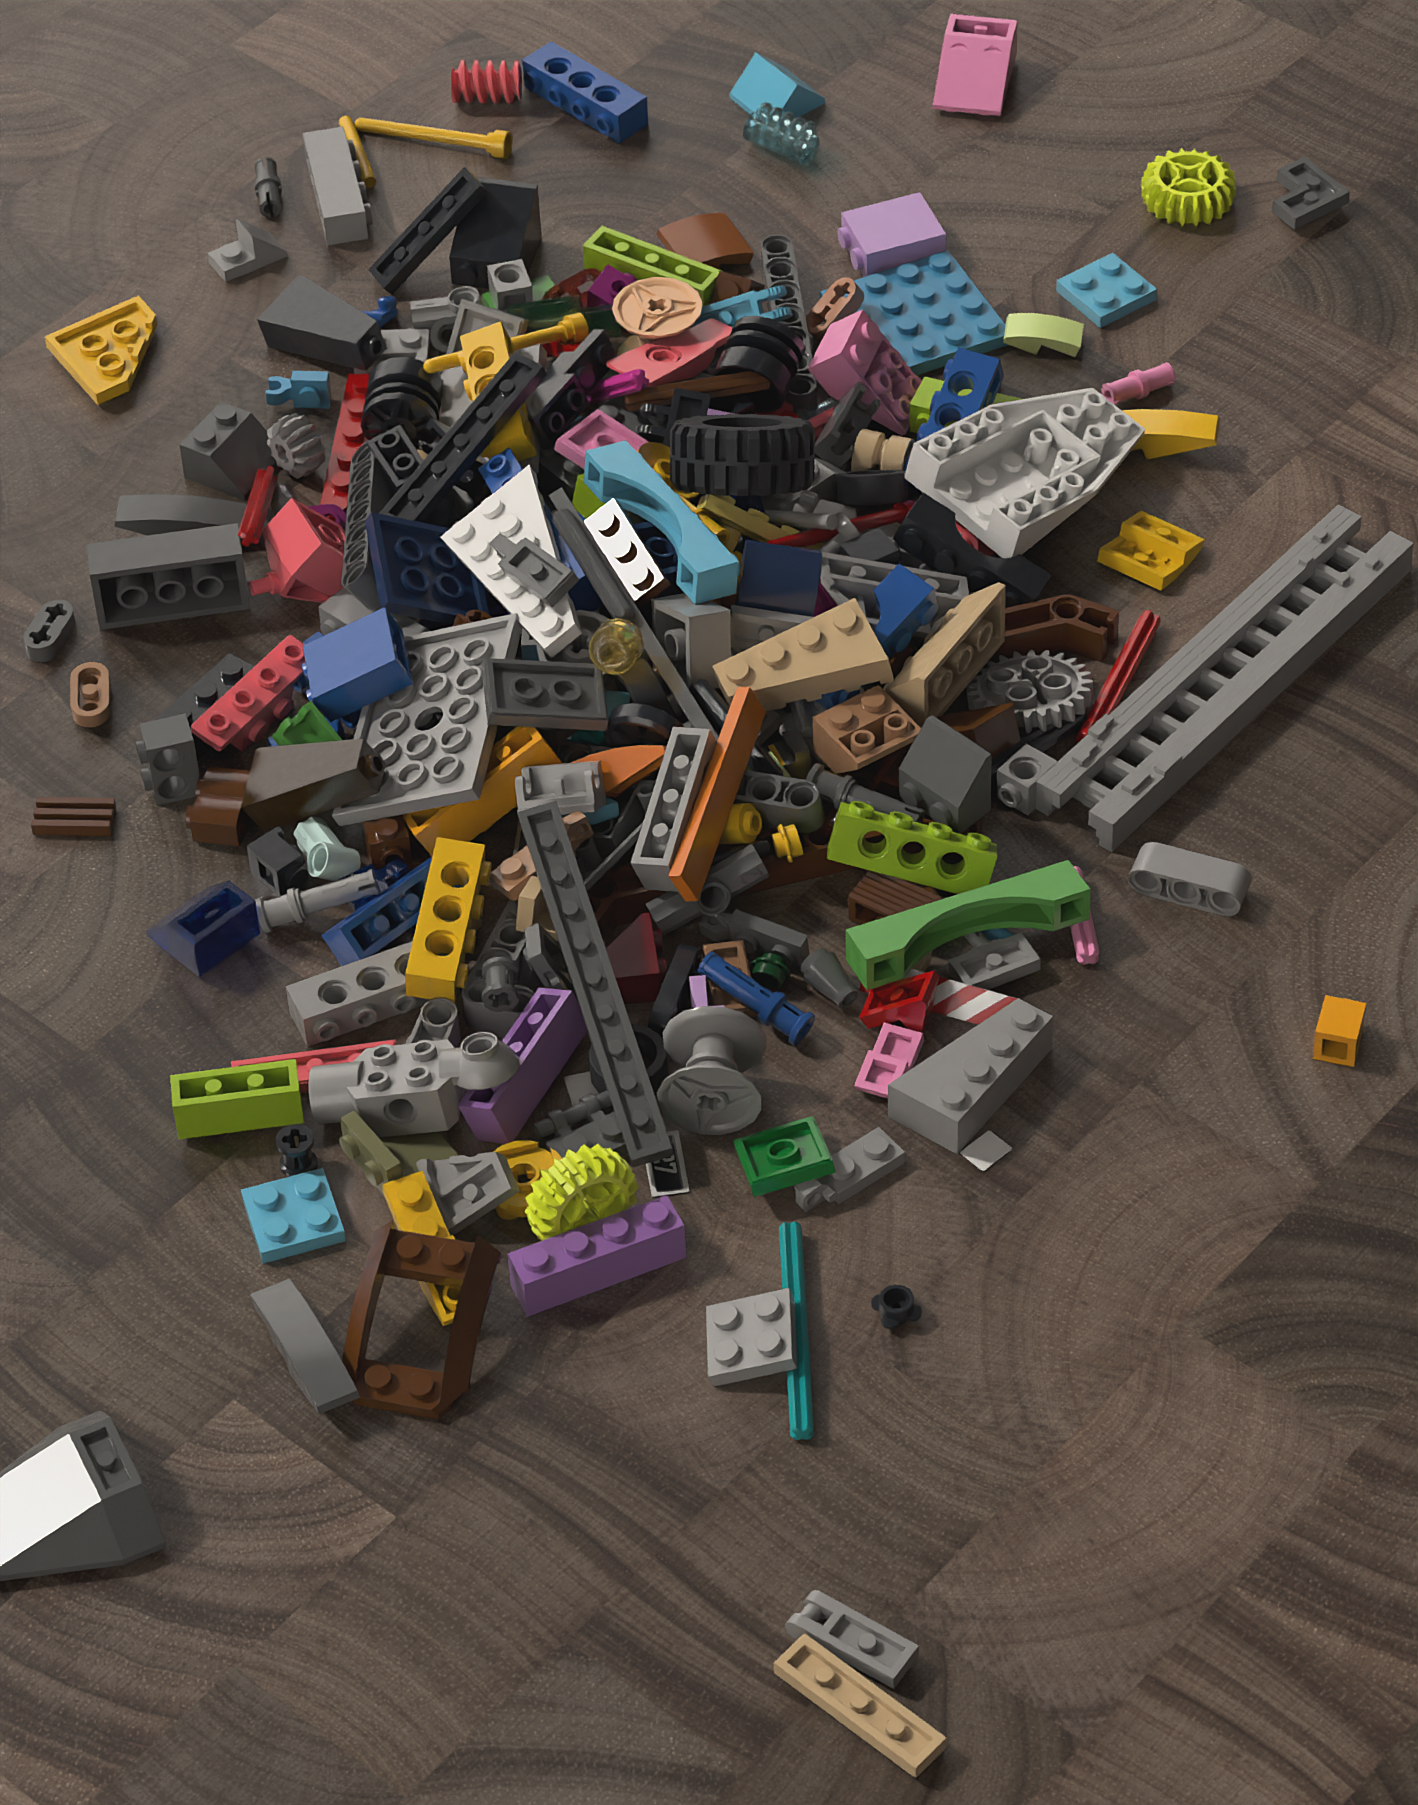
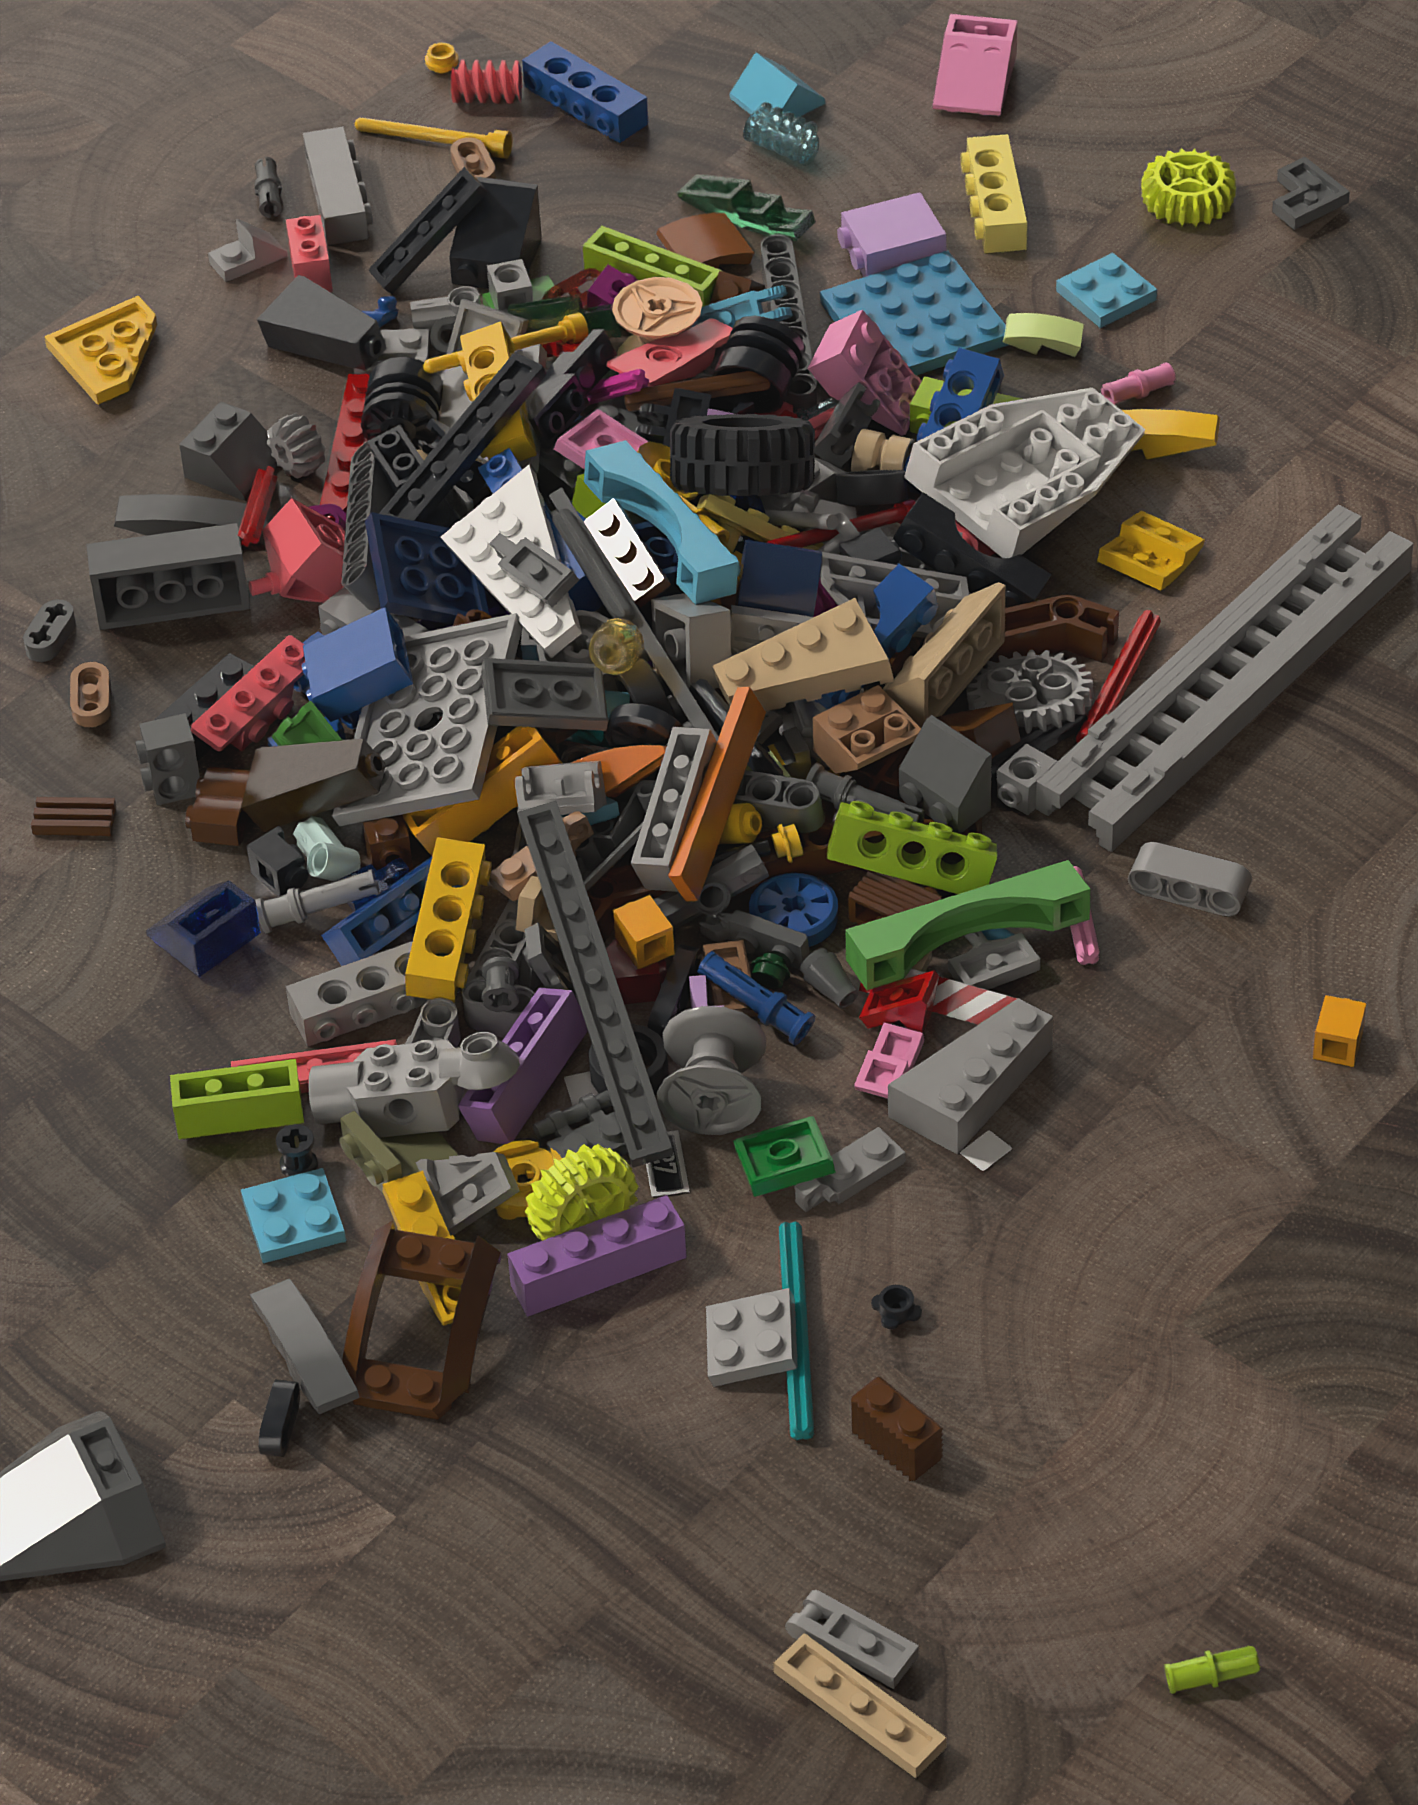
(279, 1418): none -> black beam
(306, 389): dark azure plate -> none
(309, 250): none -> coral brick
(365, 167): yellow bar -> none
(441, 58): none -> yellow plate
(473, 156): none -> medium nougat plate
(643, 932): none -> light orange brick
(746, 208): none -> clear green slope
(794, 892): none -> blue wheel
(834, 306): nougat beam -> none
(896, 1428): none -> reddish brown brick
(995, 194): none -> light yellow brick
(1212, 1668): none -> lime axle

